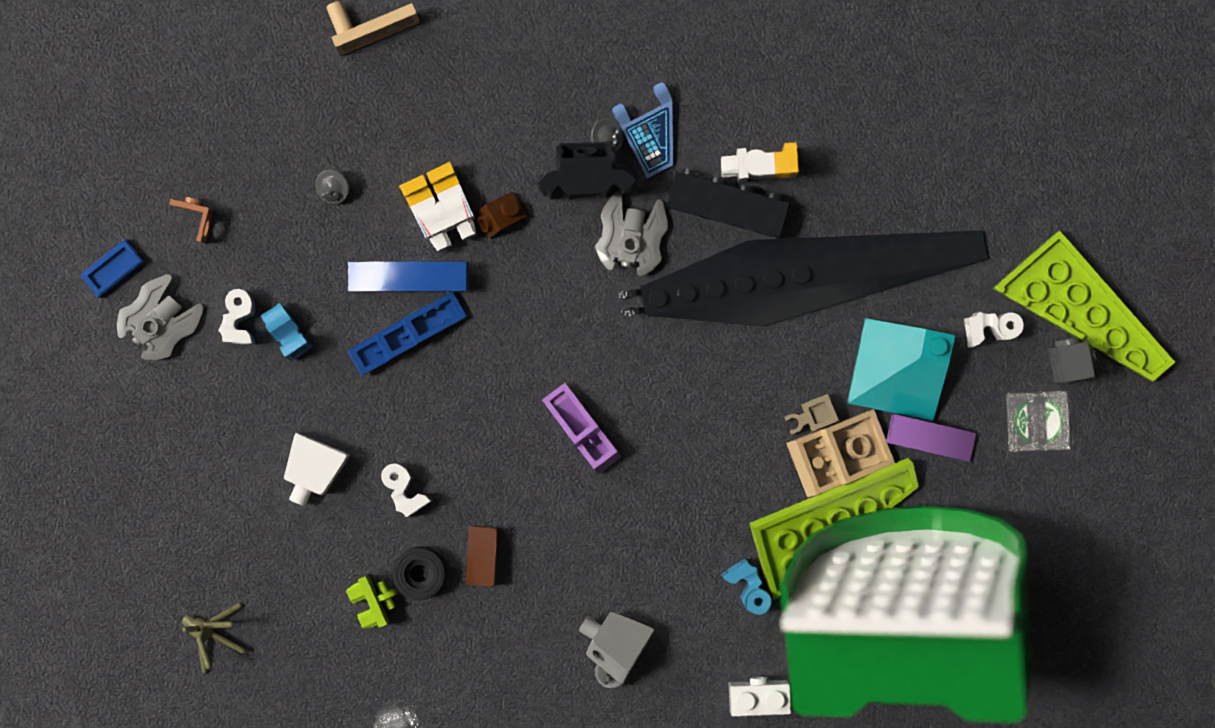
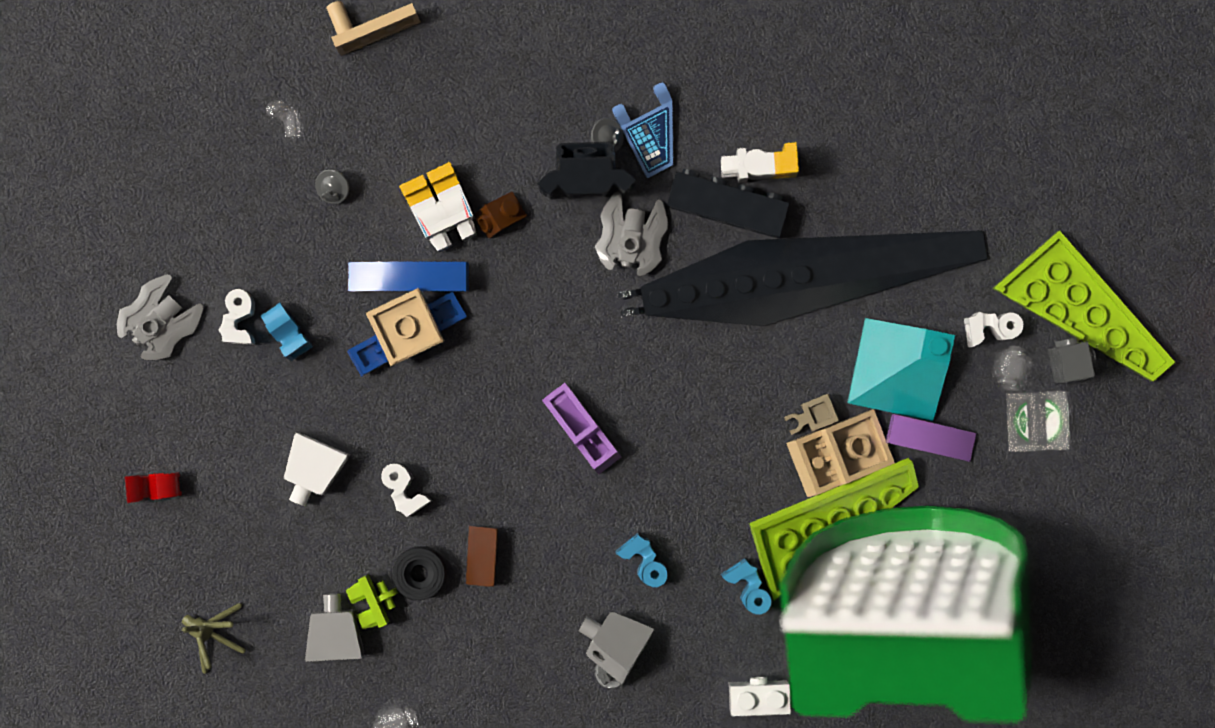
(112, 268): blue tile -> none
(152, 486): none -> red leg
(196, 206): nougat bracket -> none
(287, 114): none -> clear arm
(333, 632): none -> light grey torso
(405, 327): none -> tan tile
(650, 570): none -> dark azure leg
(1012, 368): none -> clear head

